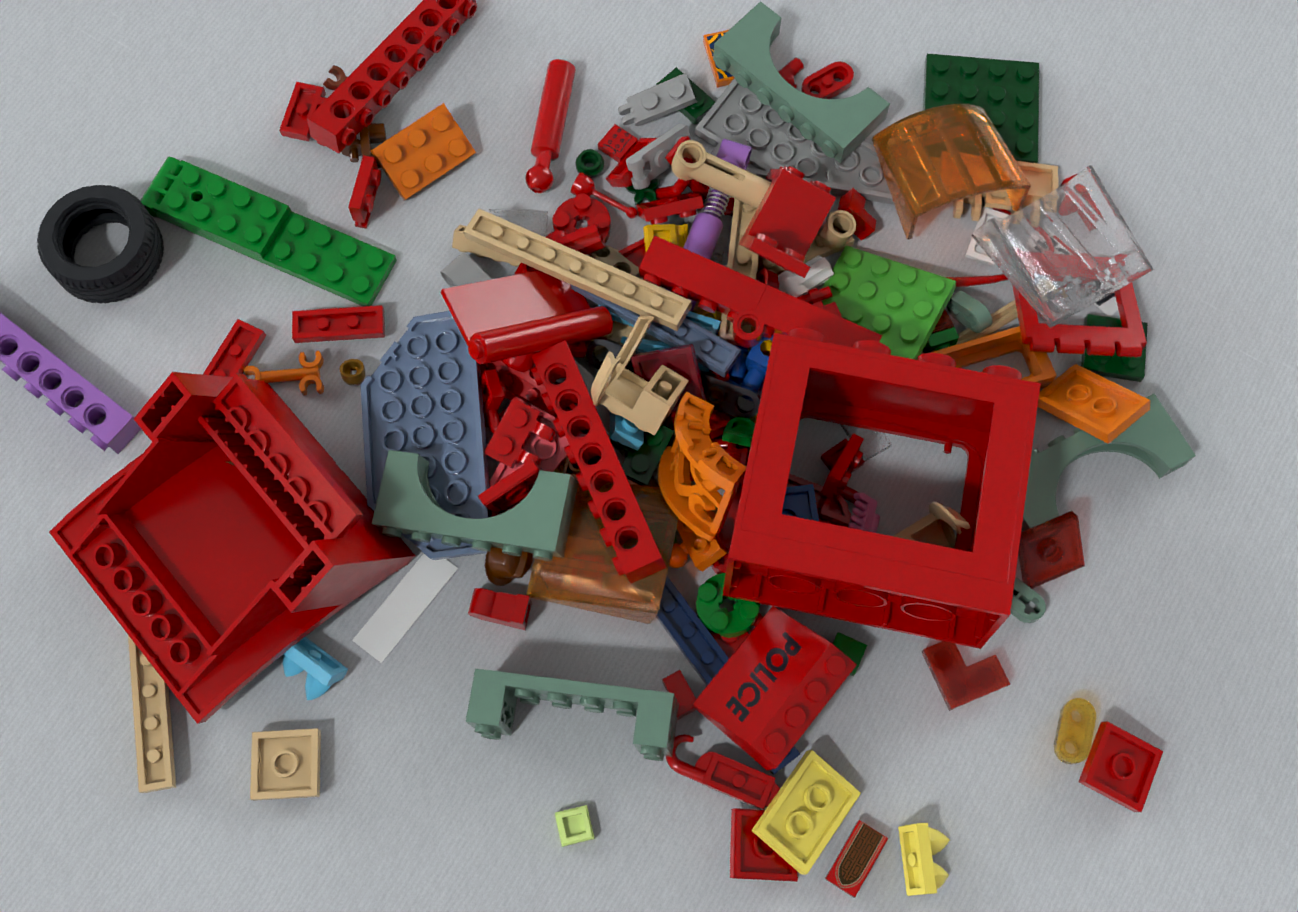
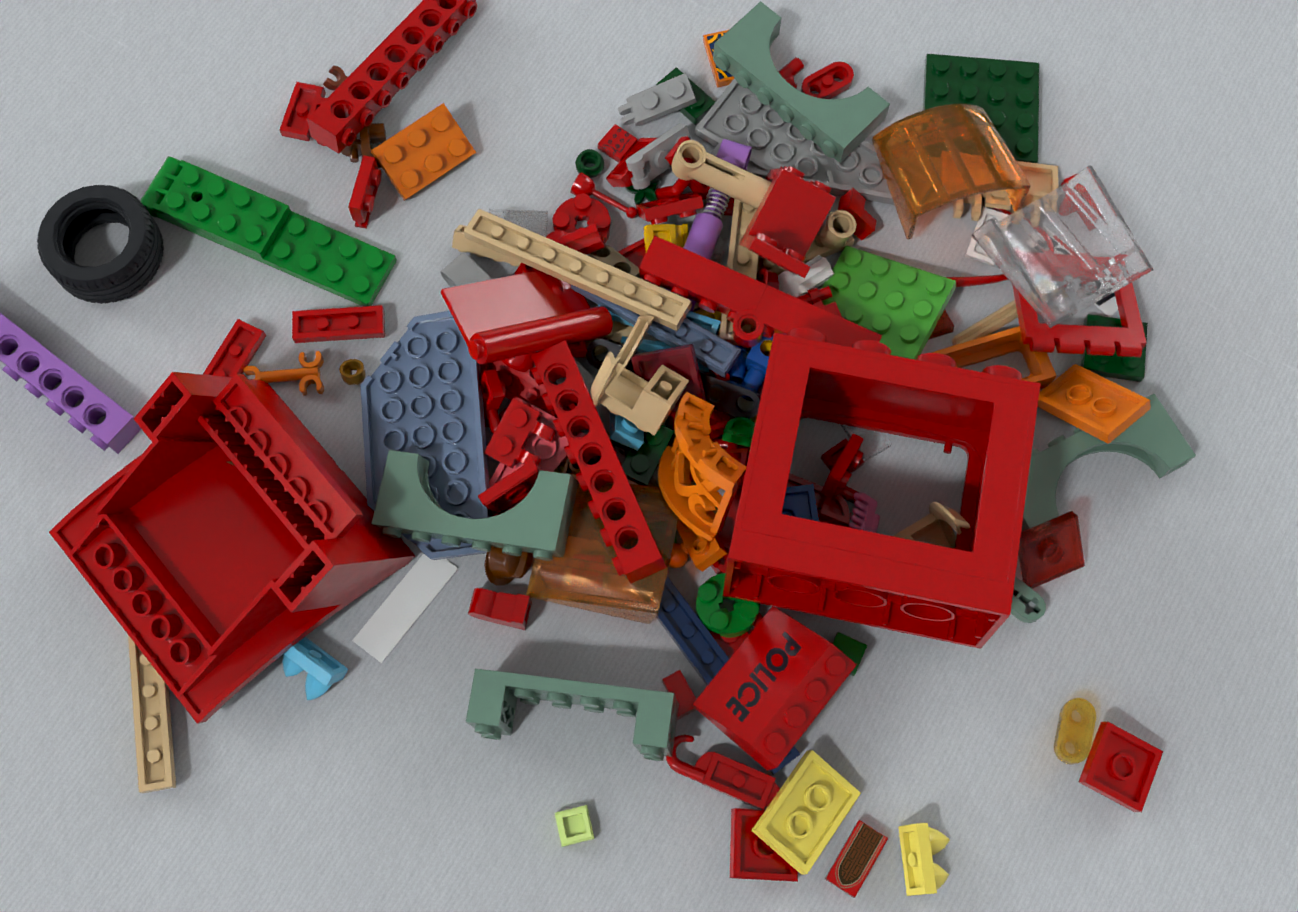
(285, 764): tan plate -> none
(550, 123): red piece -> none
(941, 340): green plate -> none
(959, 682): clear red plate -> none
(969, 312): sand green beam -> none

